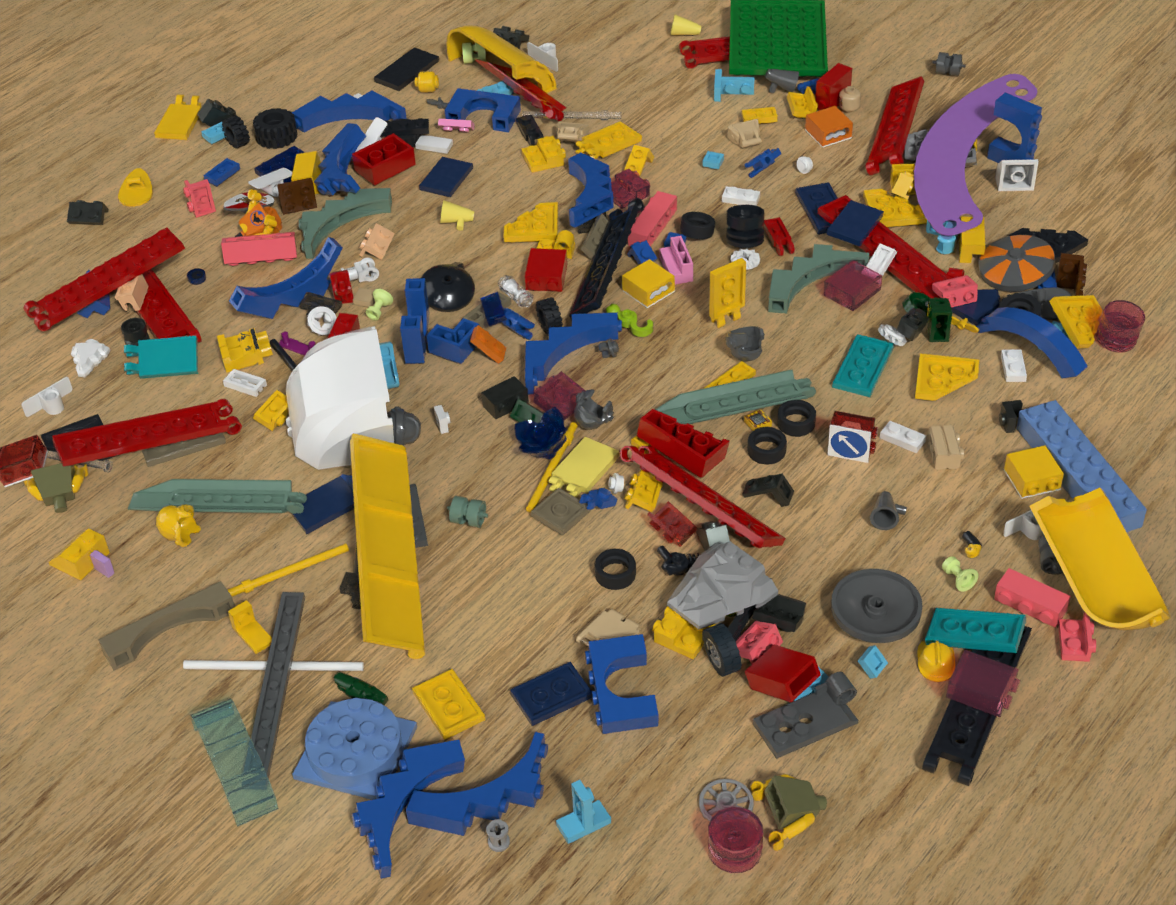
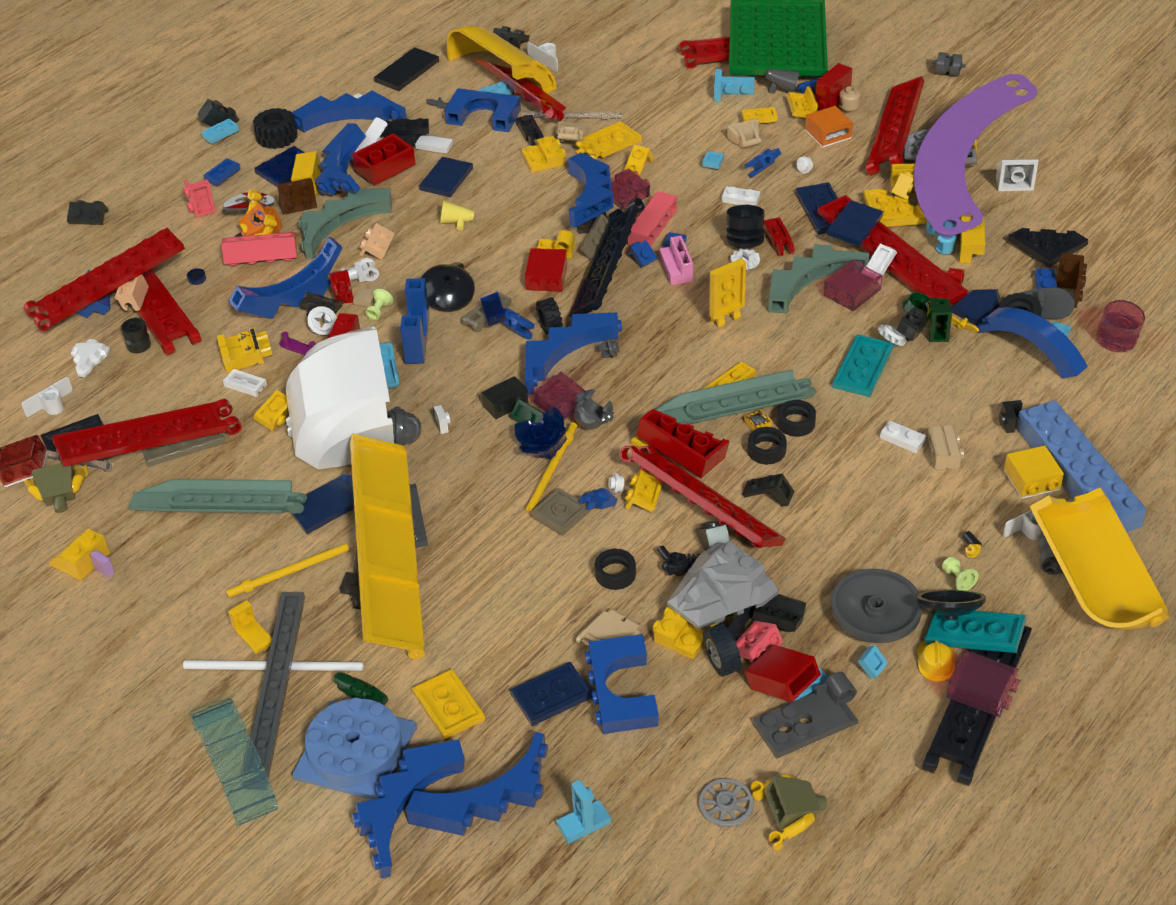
(126, 643): dark tan arch -> none
(135, 189): yellow shield -> none
(163, 357): teal tile -> none
(177, 523): yellow hair -> none
(179, 119): yellow tile -> none
(235, 131): black tyre -> none
(270, 181): white piece -> none
(282, 353): black piece -> none
(427, 81): yellow head -> none
(450, 124): bright pink plate -> none
(452, 343): blue brick -> none
(464, 511): sand green wheel -> none
(468, 54): yellowish green wheel -> none
(488, 344): orange plate -> none
(501, 834): light grey bush -> none
(509, 286): clear piece -> none
(534, 225): yellow plate -> none
(583, 467): light yellow tile -> none
(629, 320): lime piece -> none
(648, 283): yellow piece -> none
(673, 523): clear red bracket -> none
(683, 26): light yellow piece -> none
(697, 225): black tyre -> none
(735, 840): clear pink wheel -> none
(745, 343): dark grey helmet -> none
(852, 436): piece -> none
(885, 512): dark grey piece -> none
(943, 375): yellow plate -> none
(951, 602): none -> black dish
(958, 290): coral bracket -> none
(1013, 365): white plate -> none
(1017, 263): dark grey dish -> none
(1026, 118): blue arch -> none
(1032, 597): coral brick -> none
(1076, 639): coral bracket -> none
(1078, 317): yellow plate -> none

